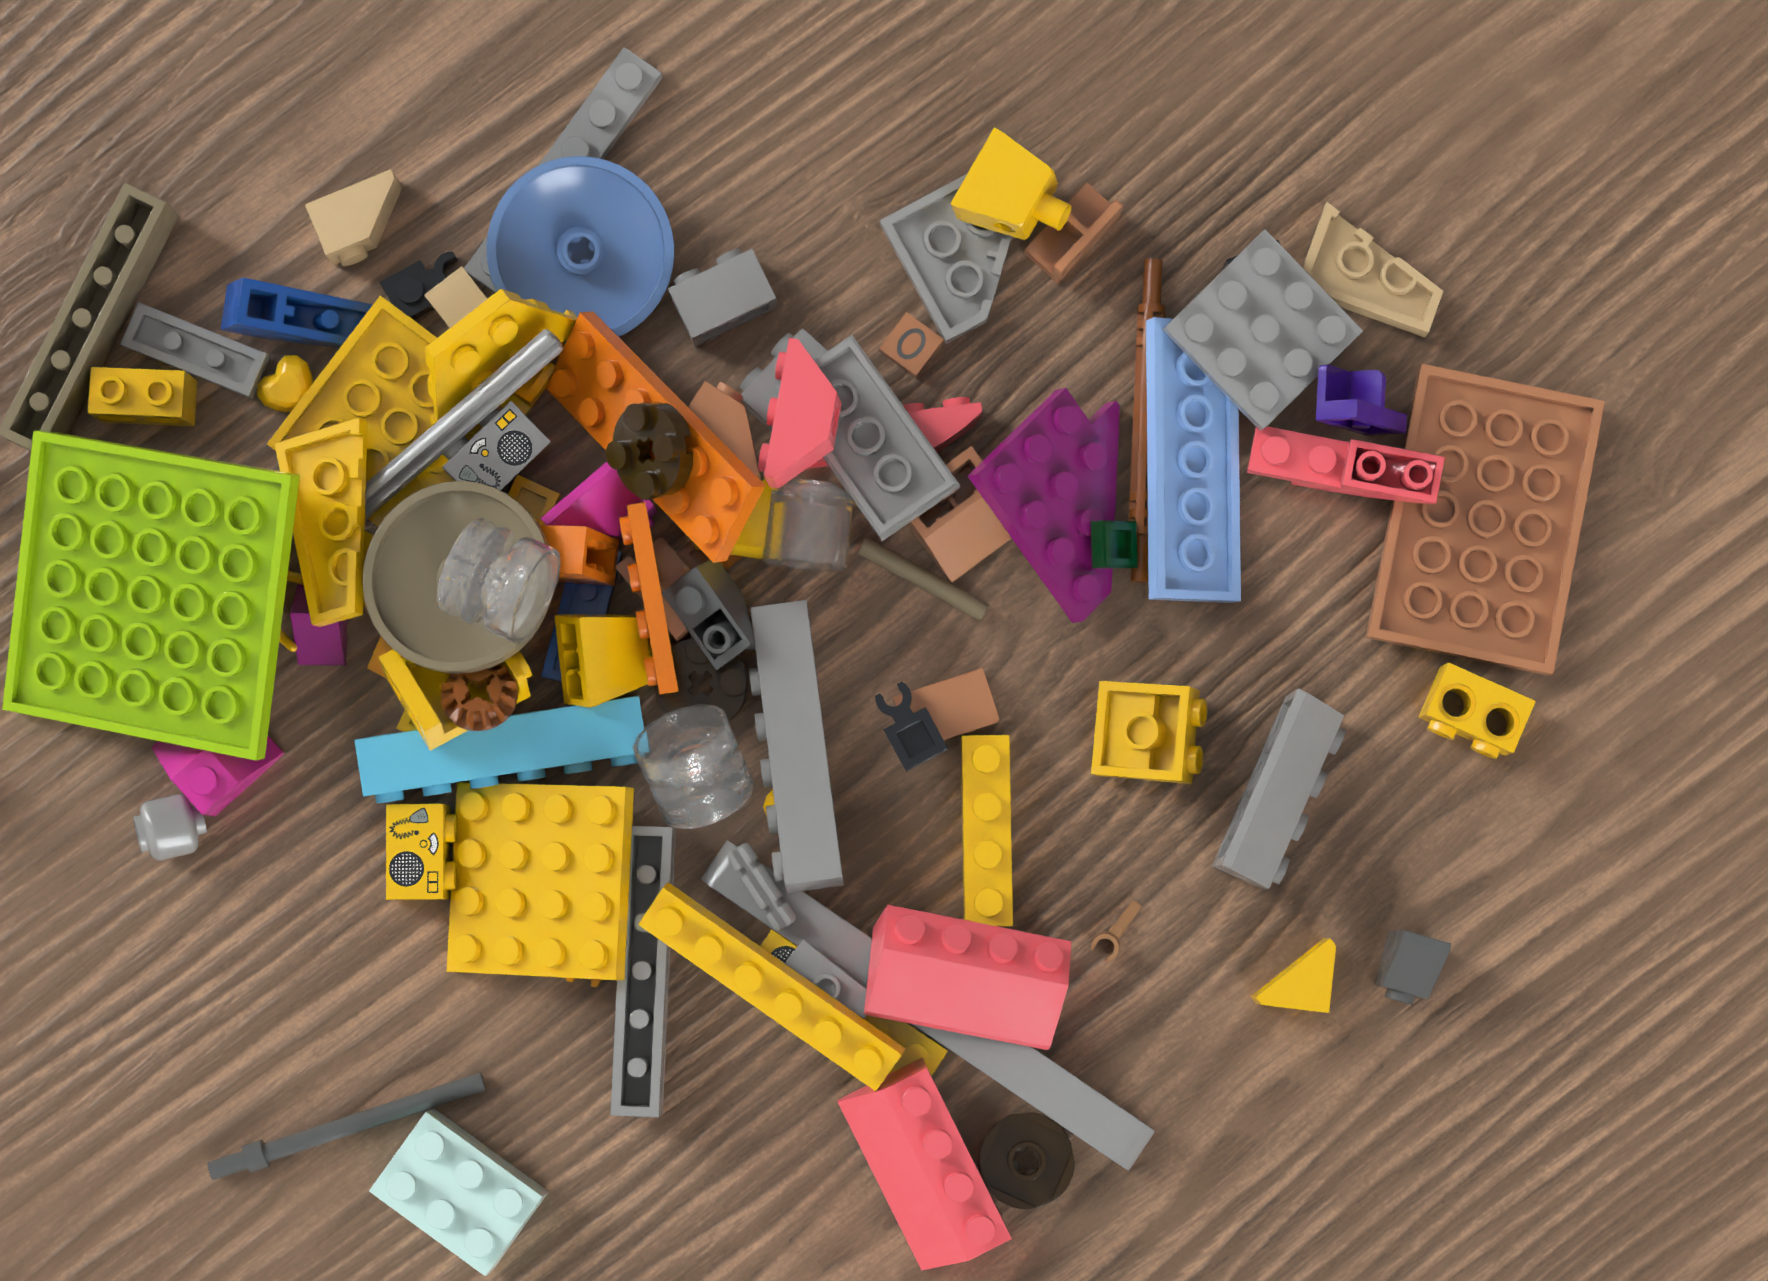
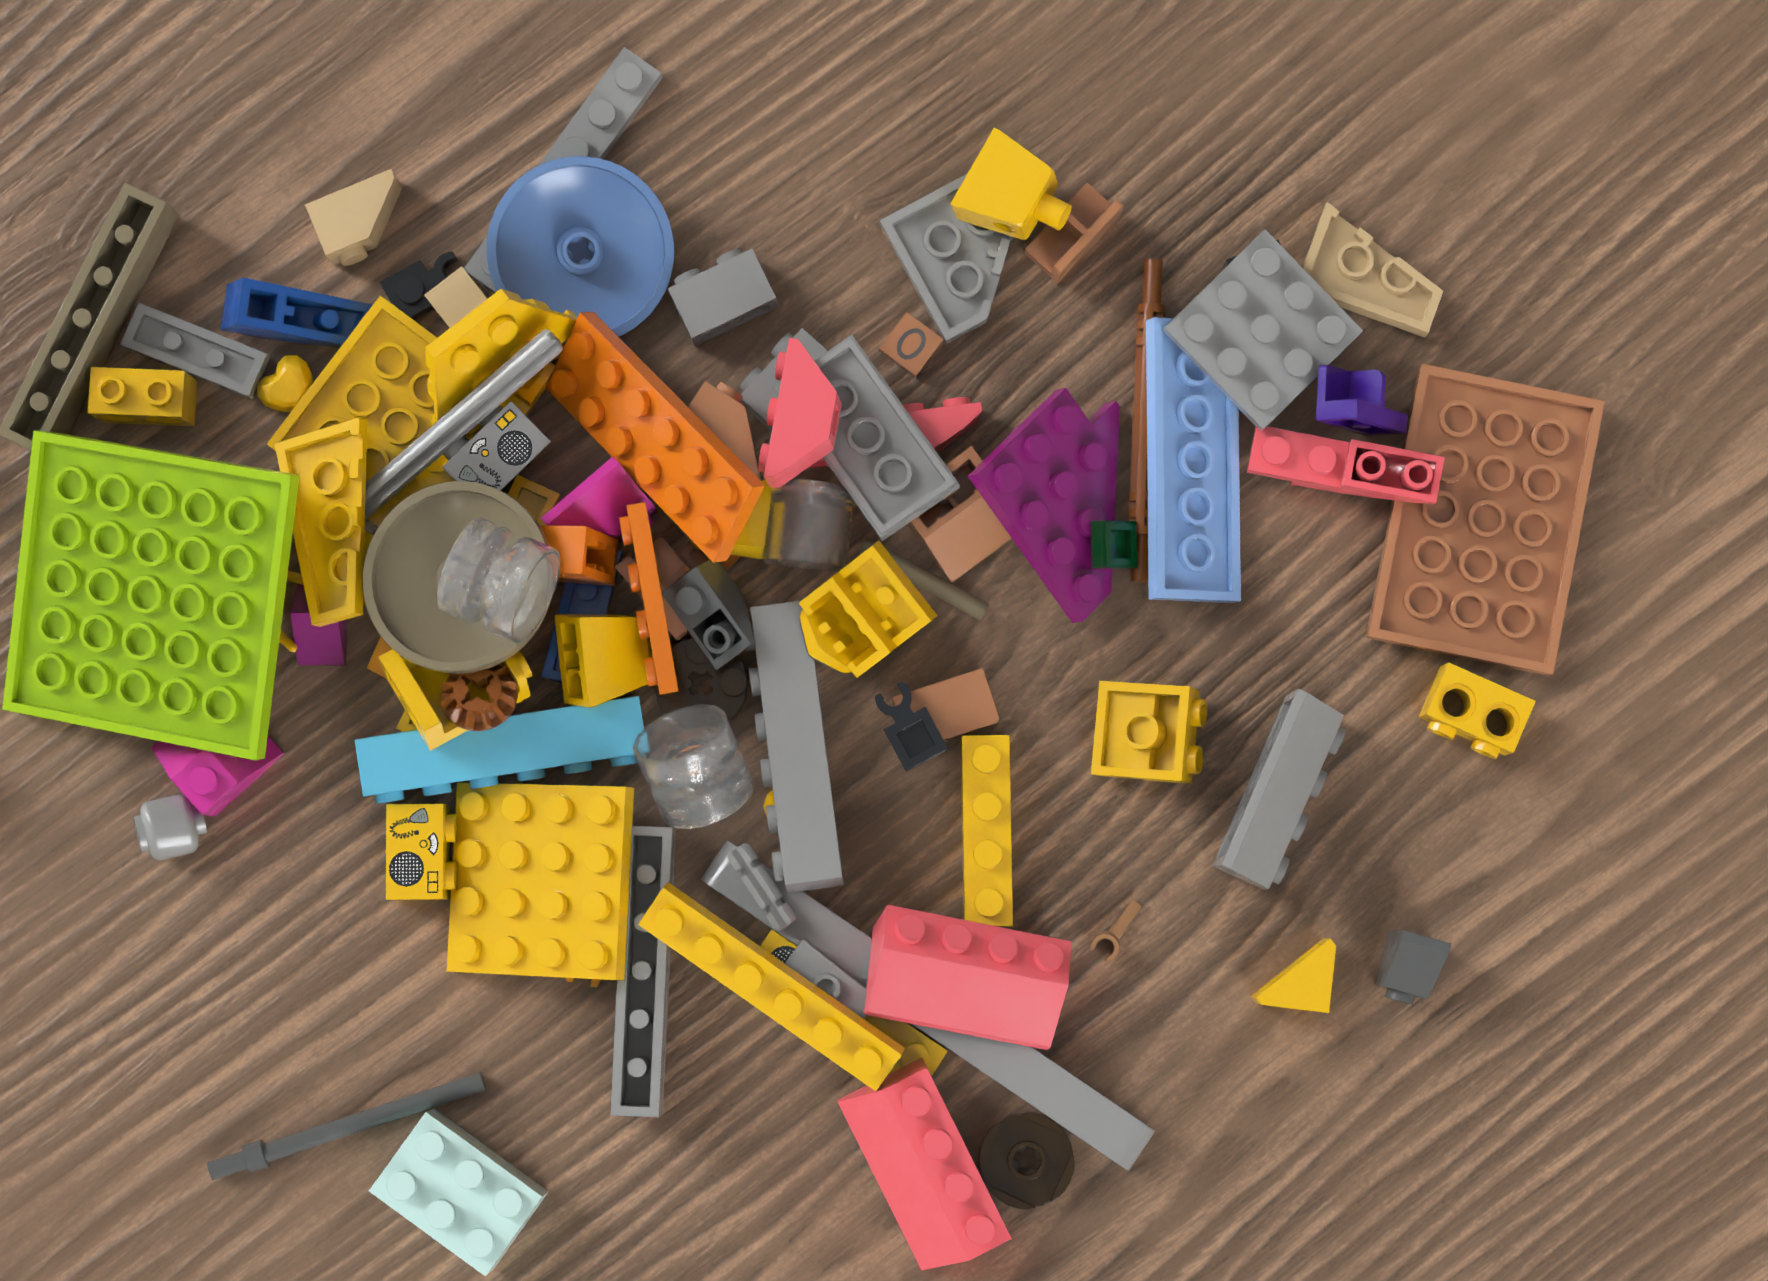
(631, 453): dark brown plate -> none
(862, 613): none -> yellow piece

